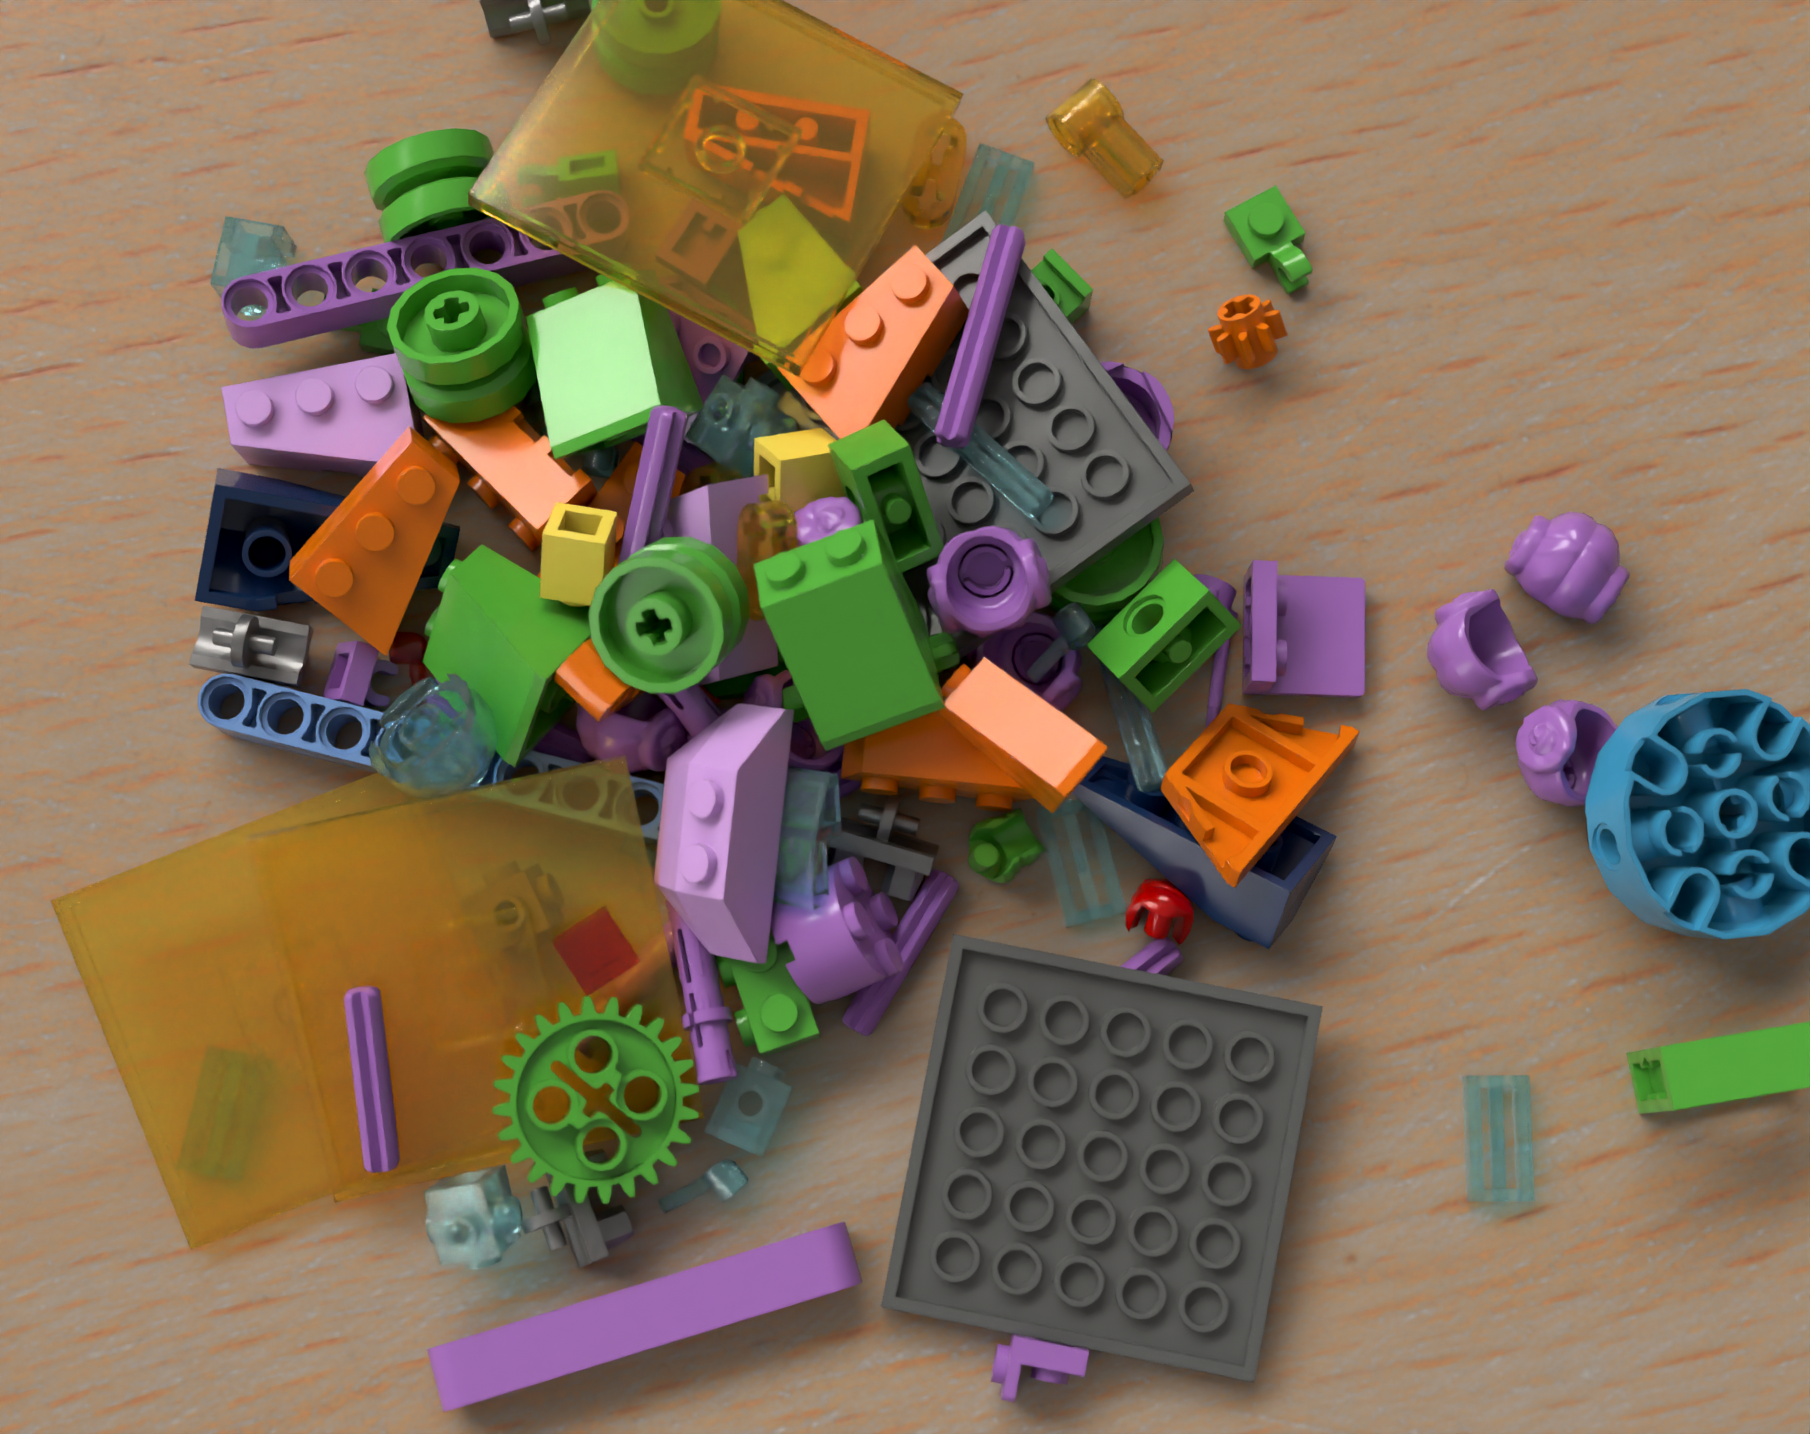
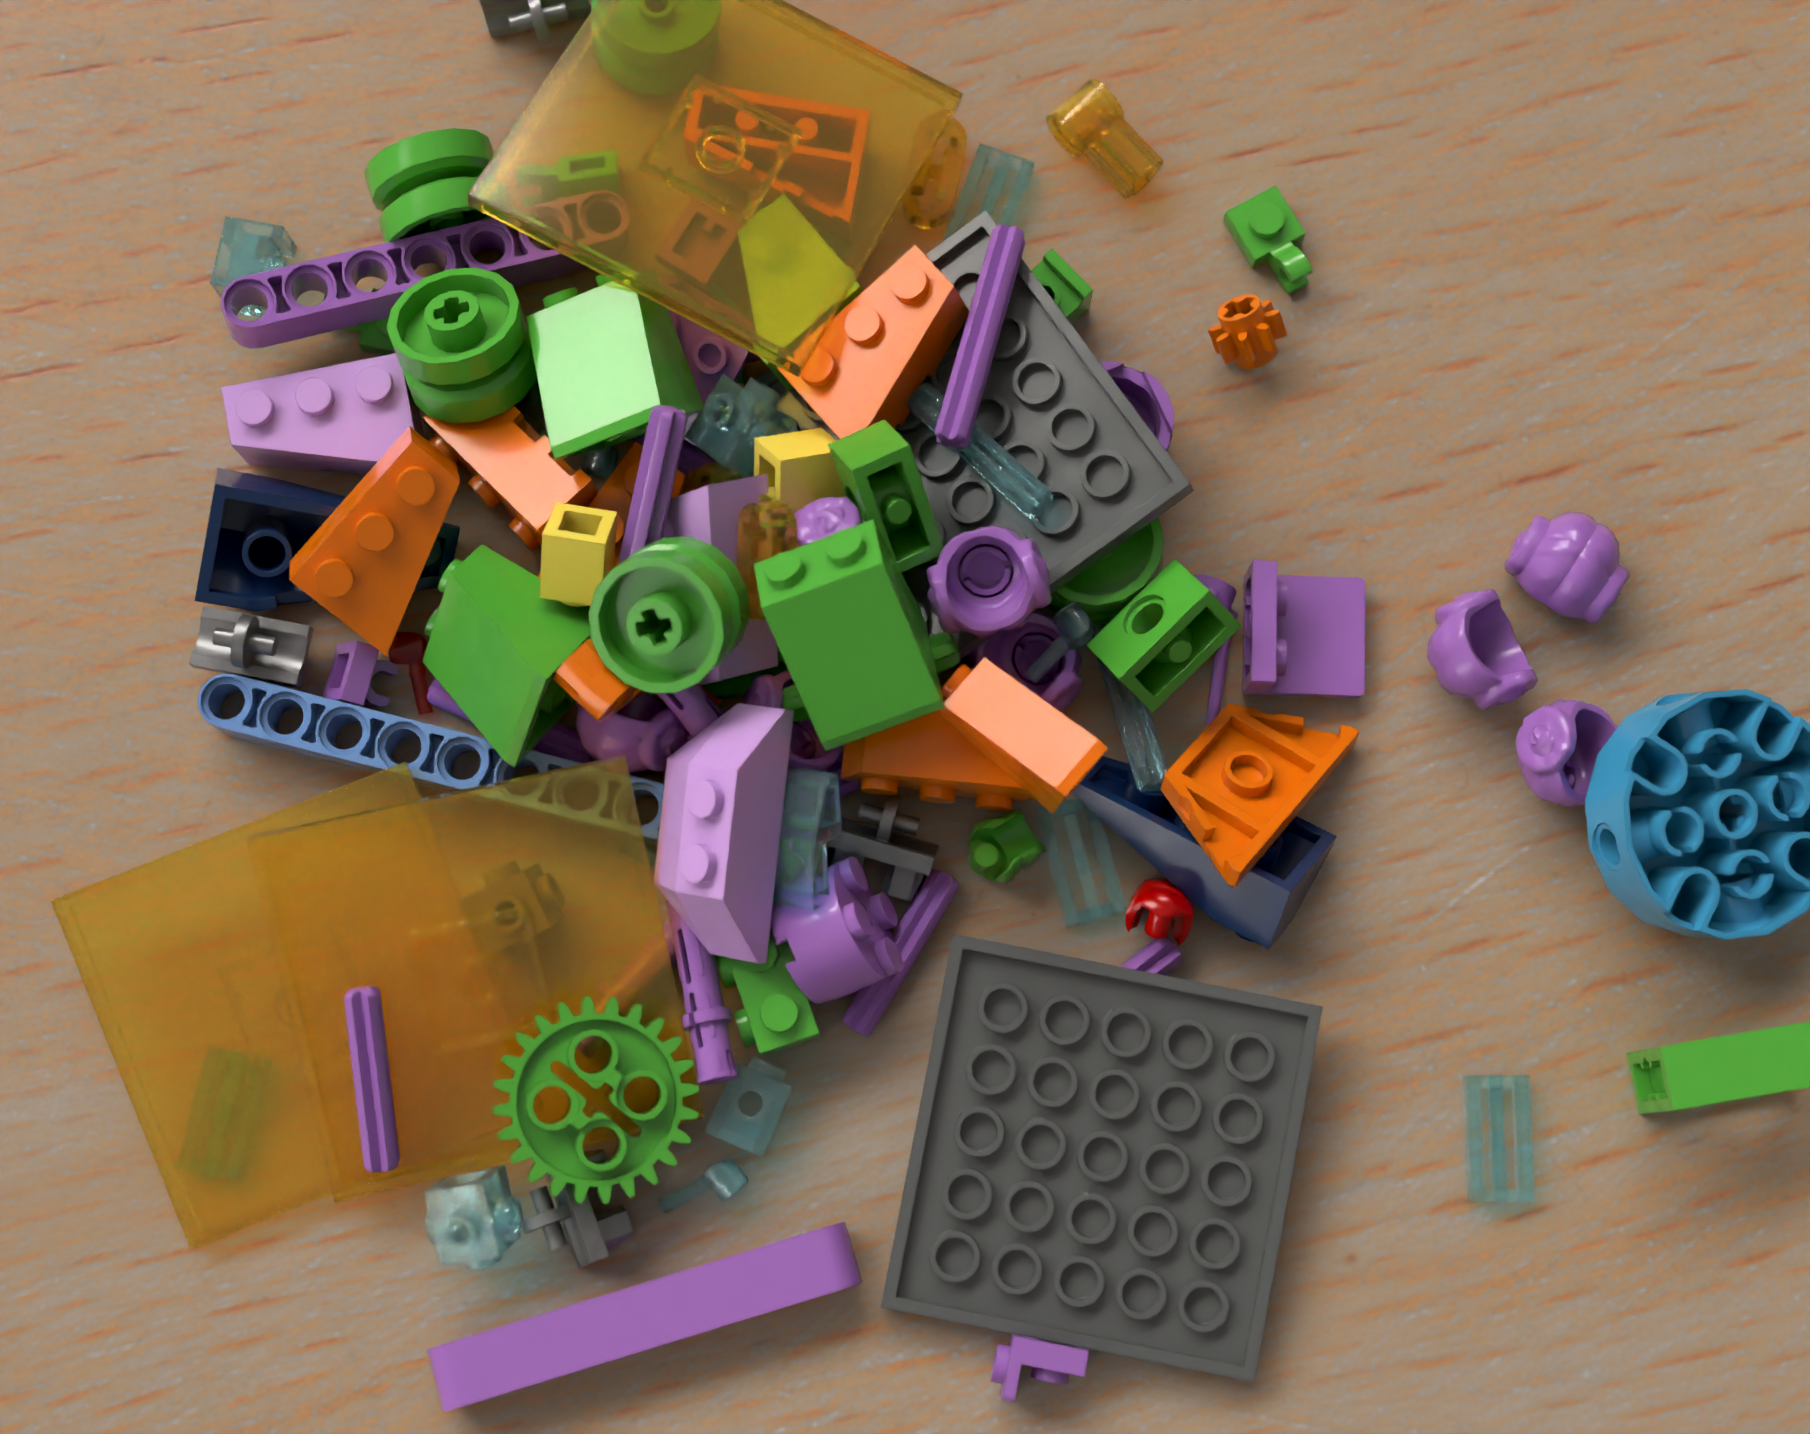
(436, 739): clear light blue cylinder -> none
(595, 950): clear red tile -> none

